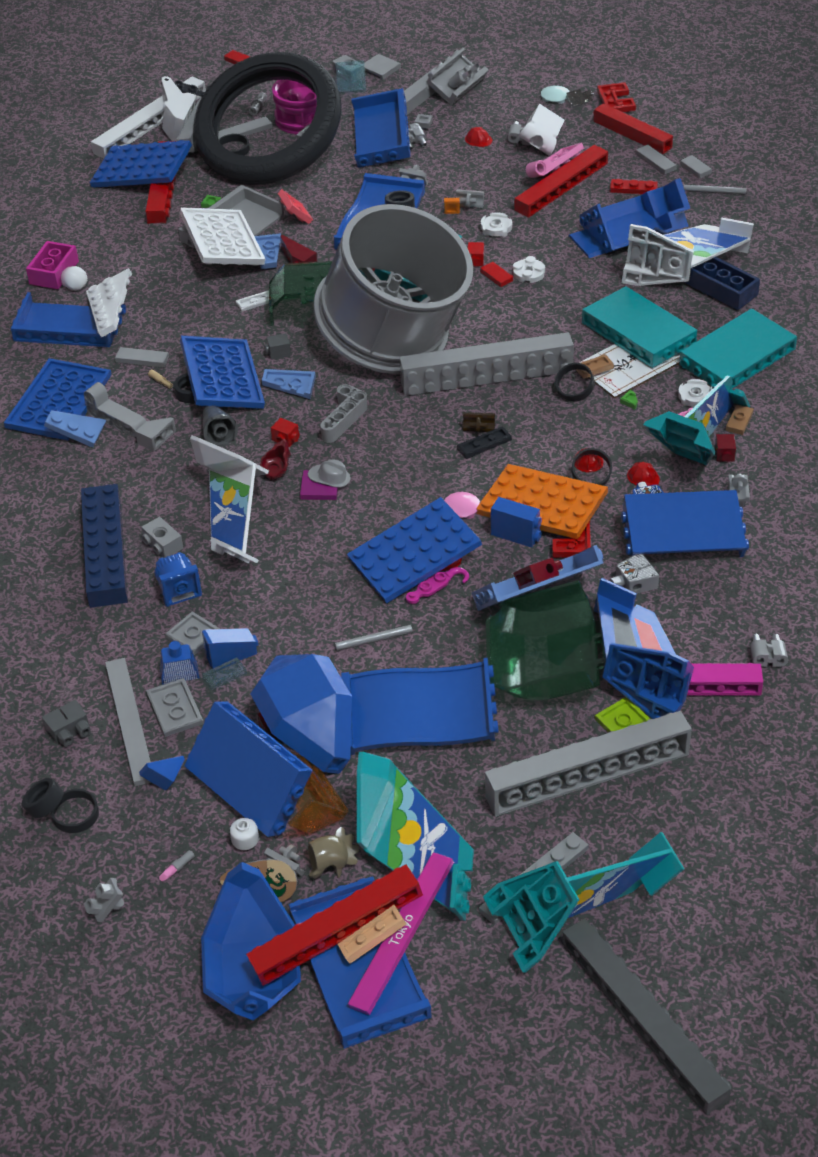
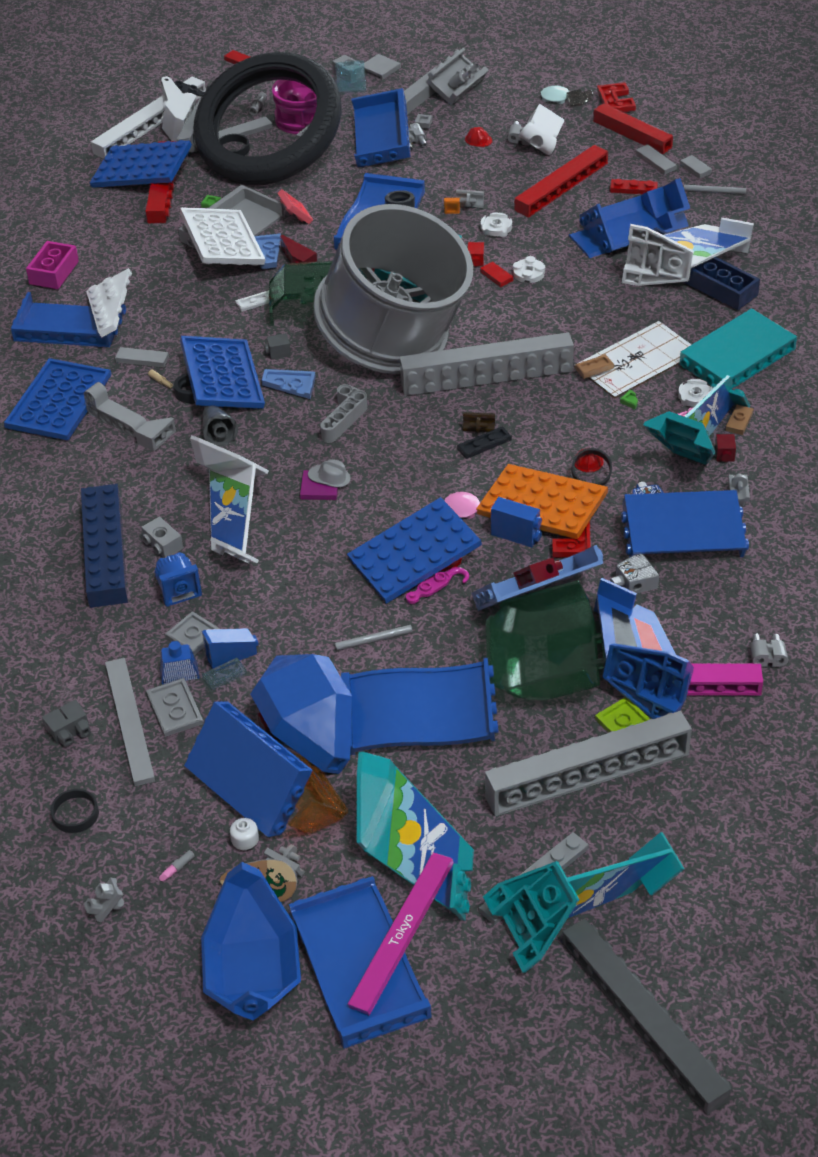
(42, 798): black tyre -> none
(74, 278): white hair -> none
(76, 427): medium blue wing -> none
(162, 772): blue slope -> none
(276, 460): dark red hair -> none
(285, 430): red brick -> none
(332, 851): dark tan piece -> none
(333, 924): red brick -> none
(372, 934): light nougat plate -> none
(413, 173): light grey hips -> none
(553, 162): bright pink hinge -> none
(569, 367): black tyre -> none
(639, 326): teal panel -> none
(643, 472): red piece -> none

